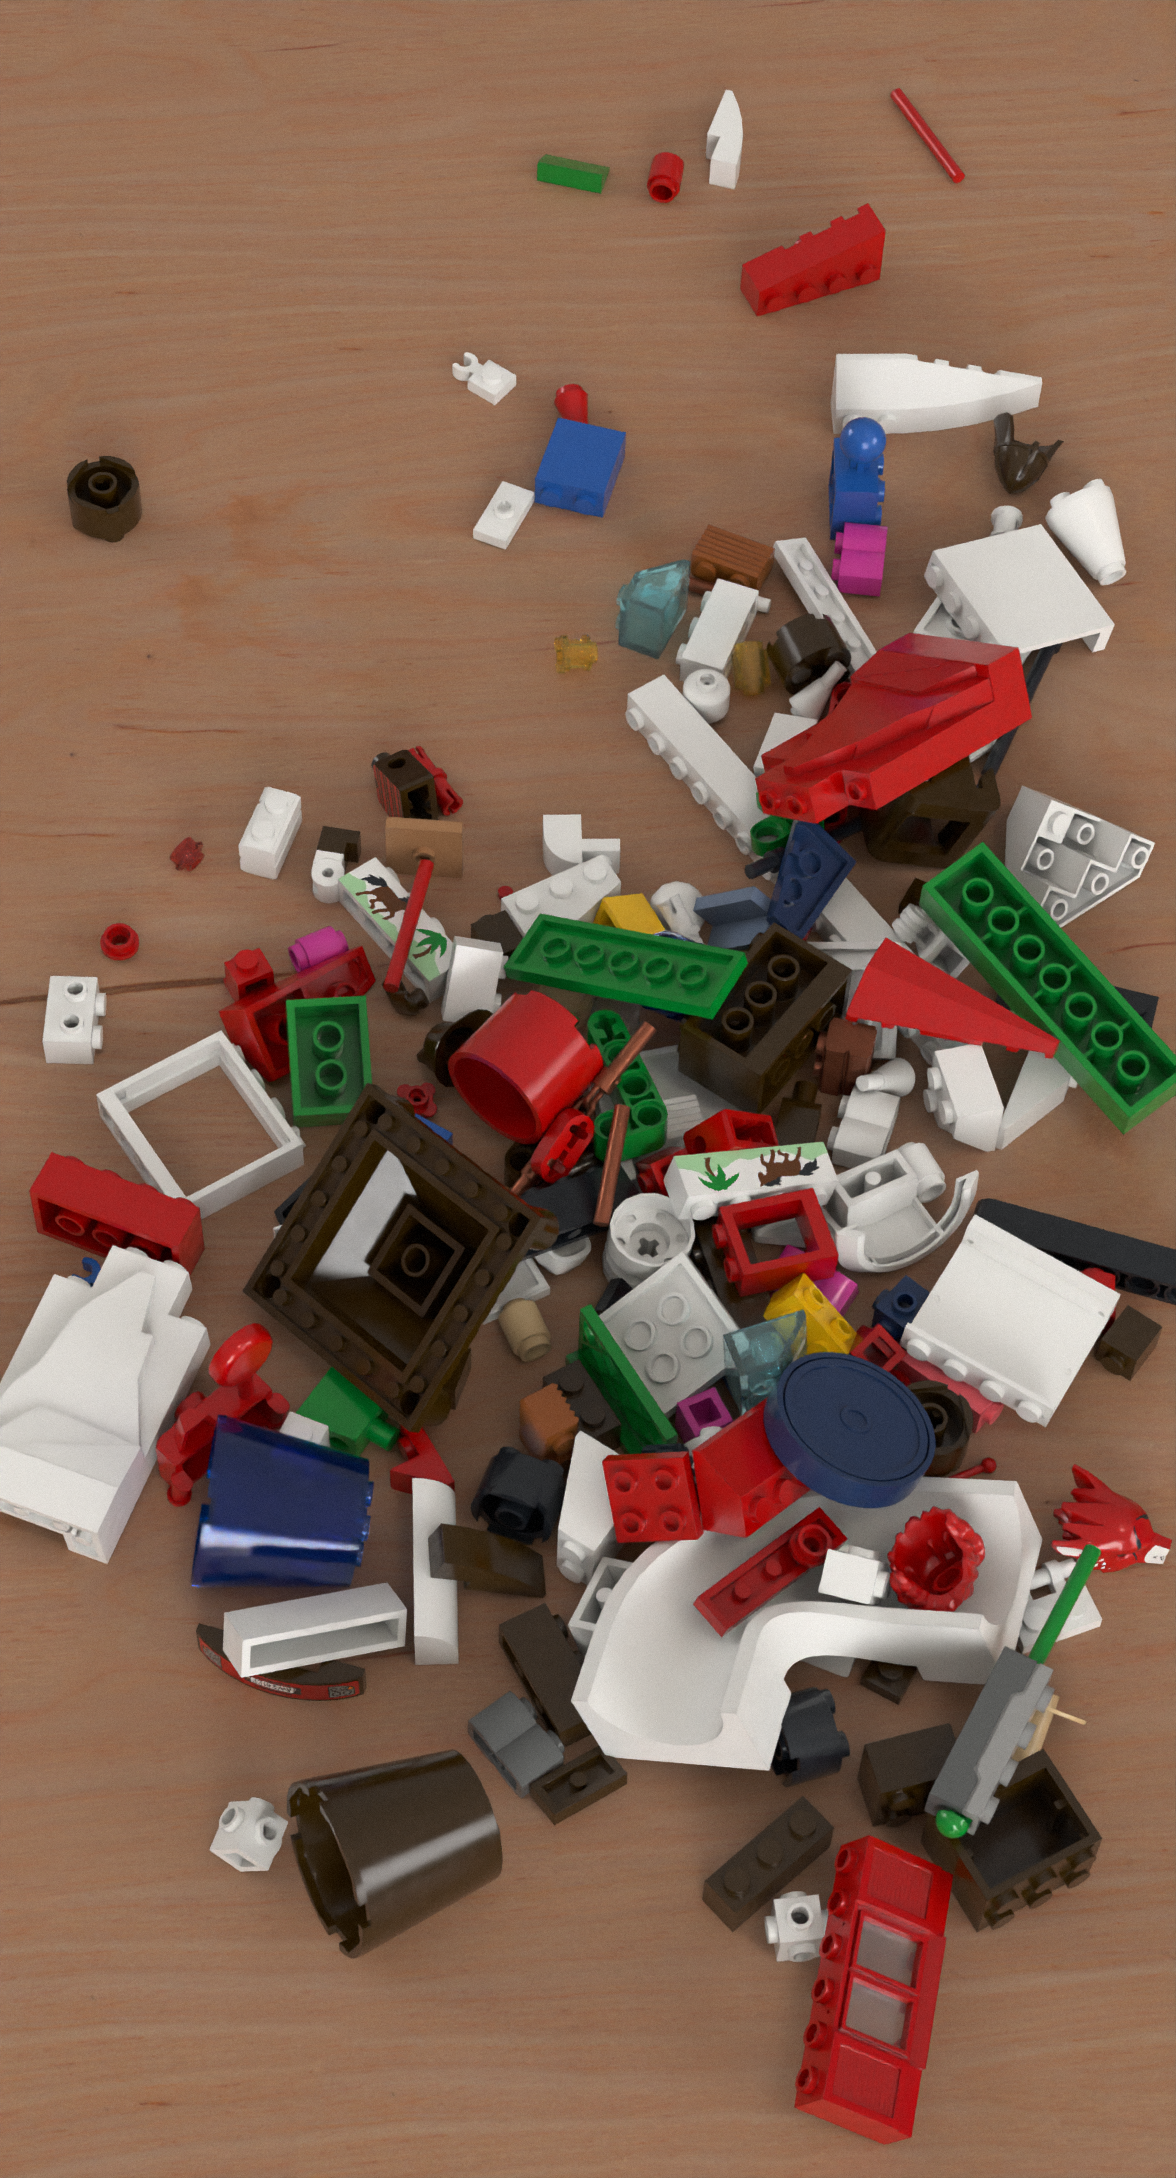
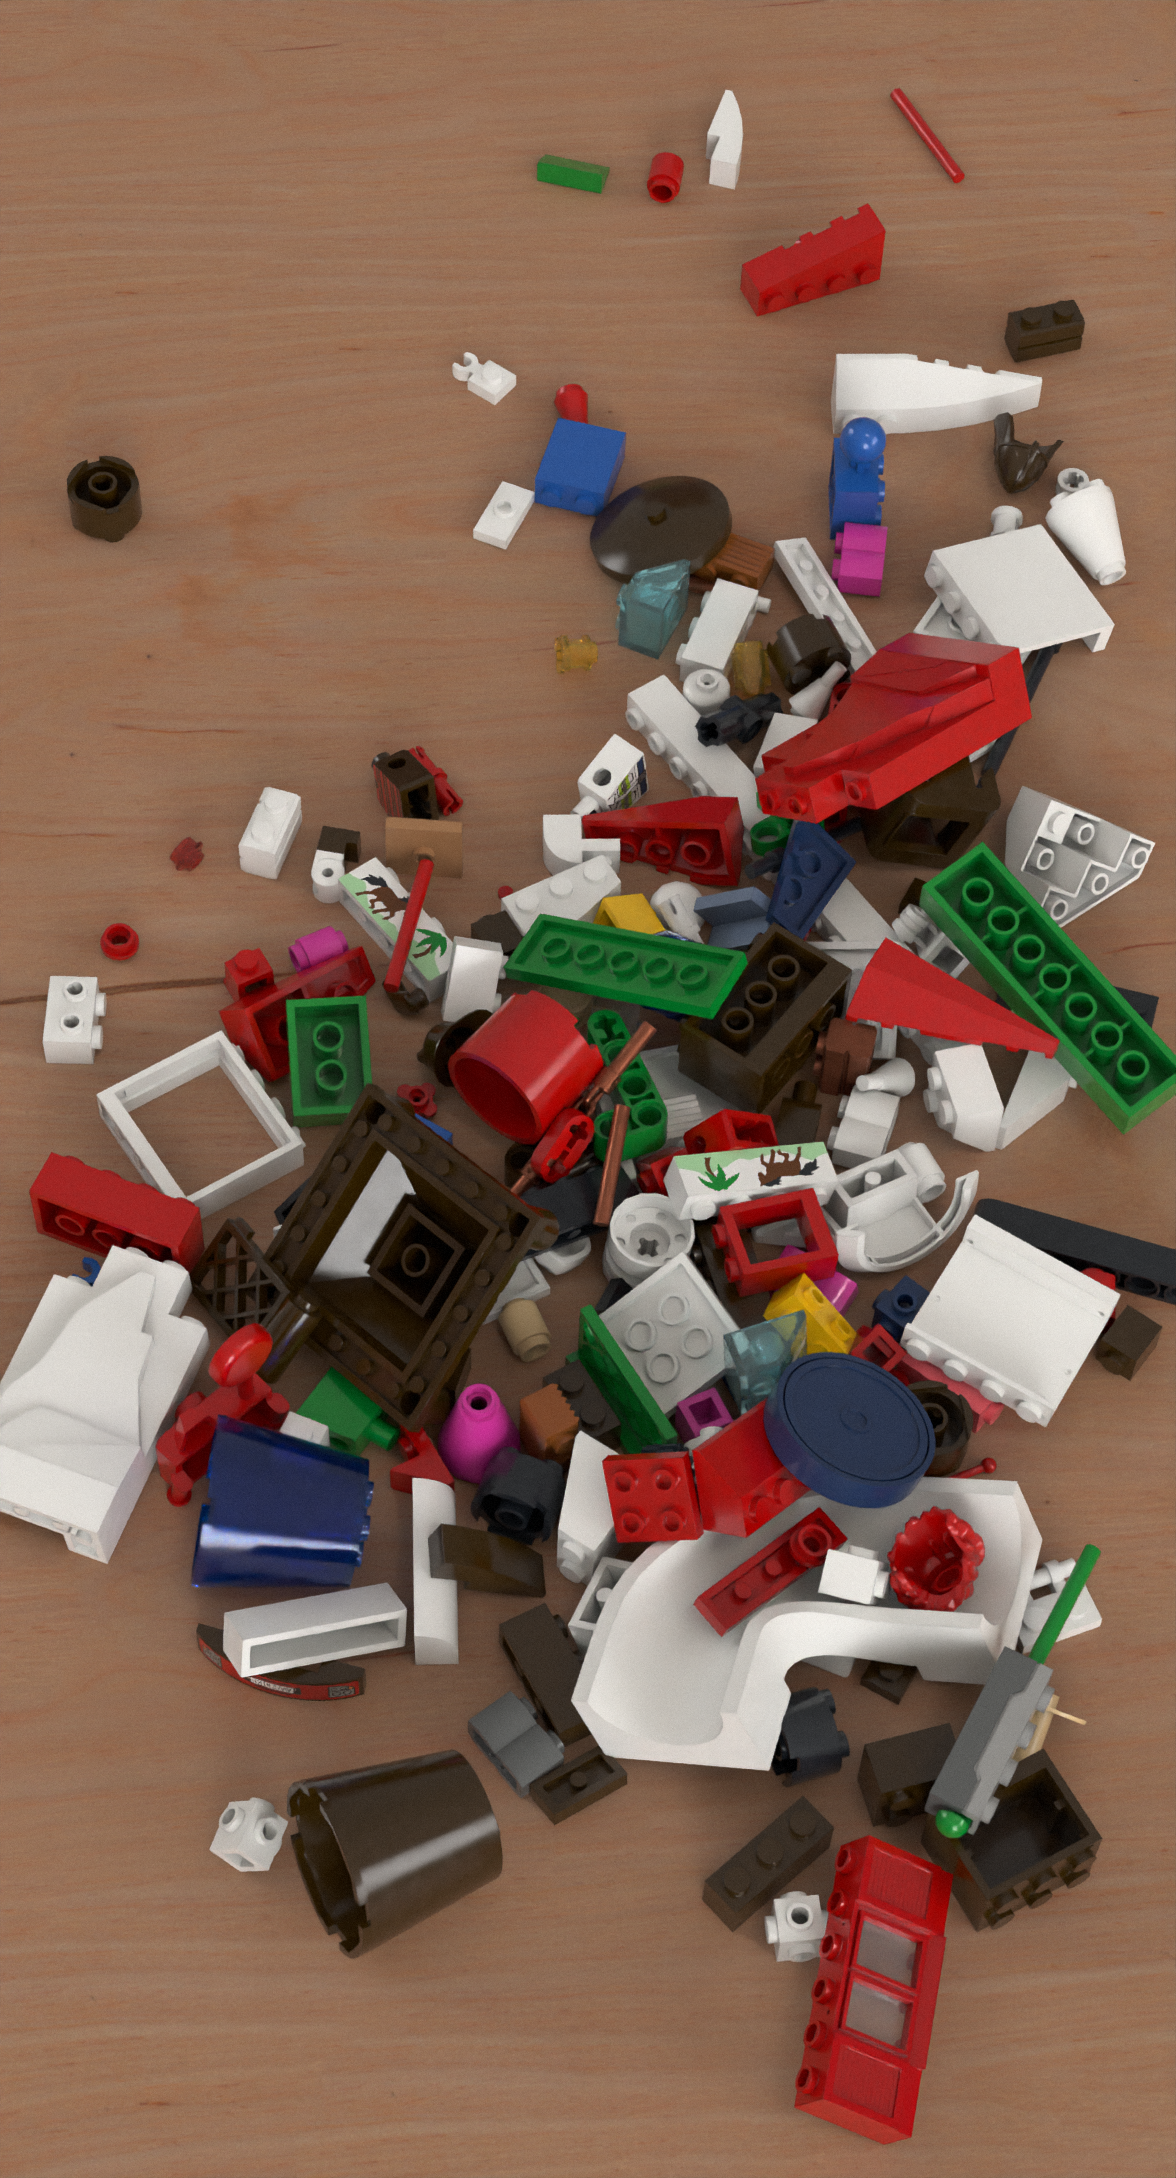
(287, 1321): none -> dark brown piece
(475, 1432): none -> dark pink cone
(612, 779): none -> white torso
(661, 525): none -> dark brown dish
(685, 836): none -> red wedge
(738, 719): none -> black piece
(1044, 330): none -> dark brown brick
(1071, 476): none -> white bush
(1110, 1524): red piece -> none

